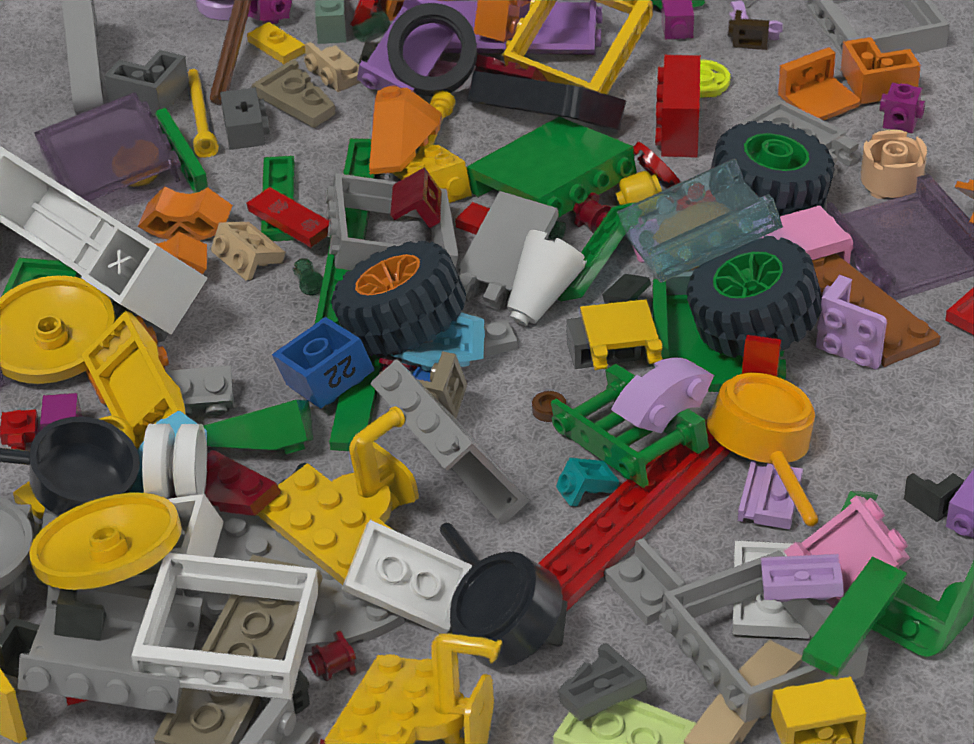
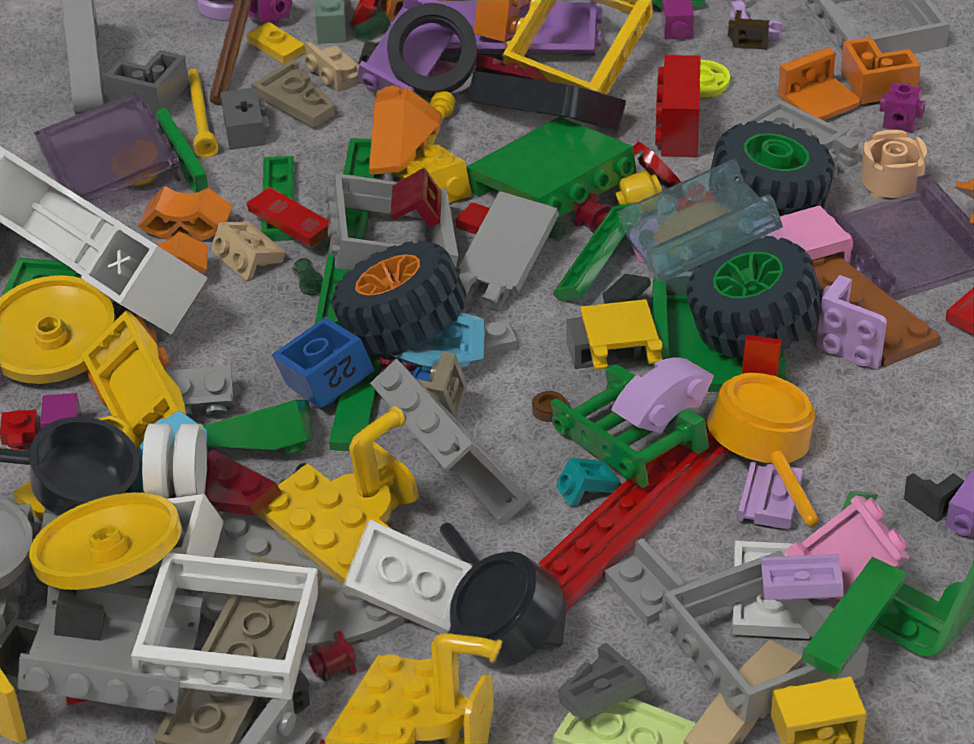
(542, 276): white cone -> none

